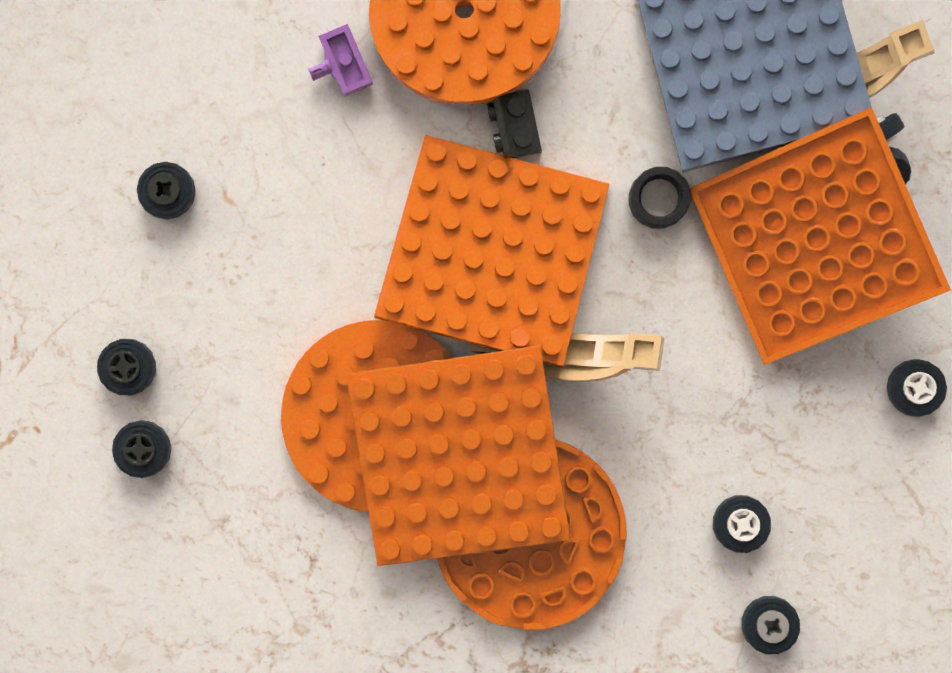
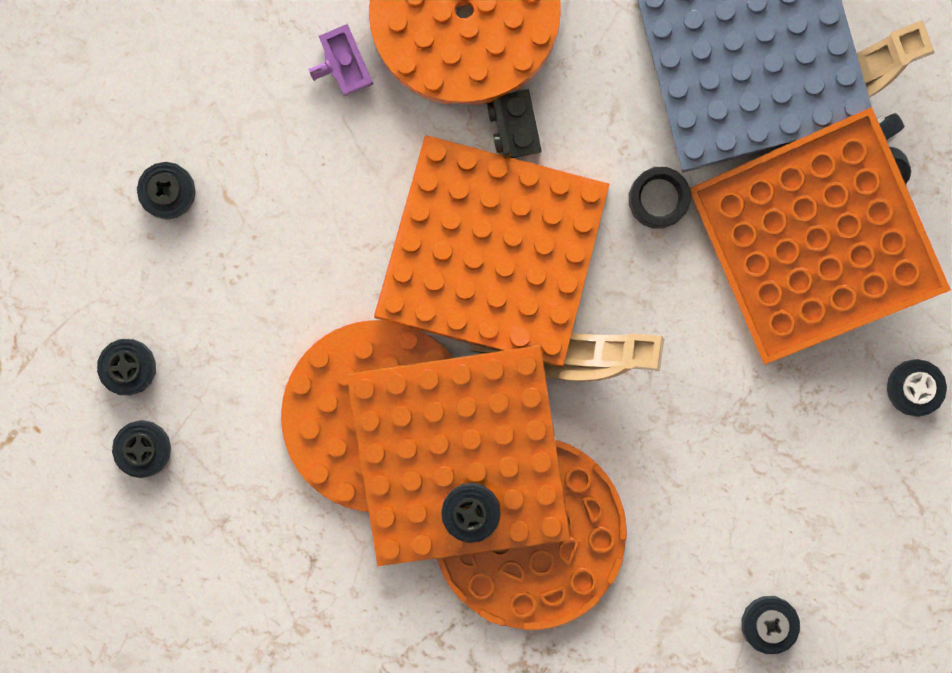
(465, 523): none -> black wheel
(751, 530): black wheel -> none

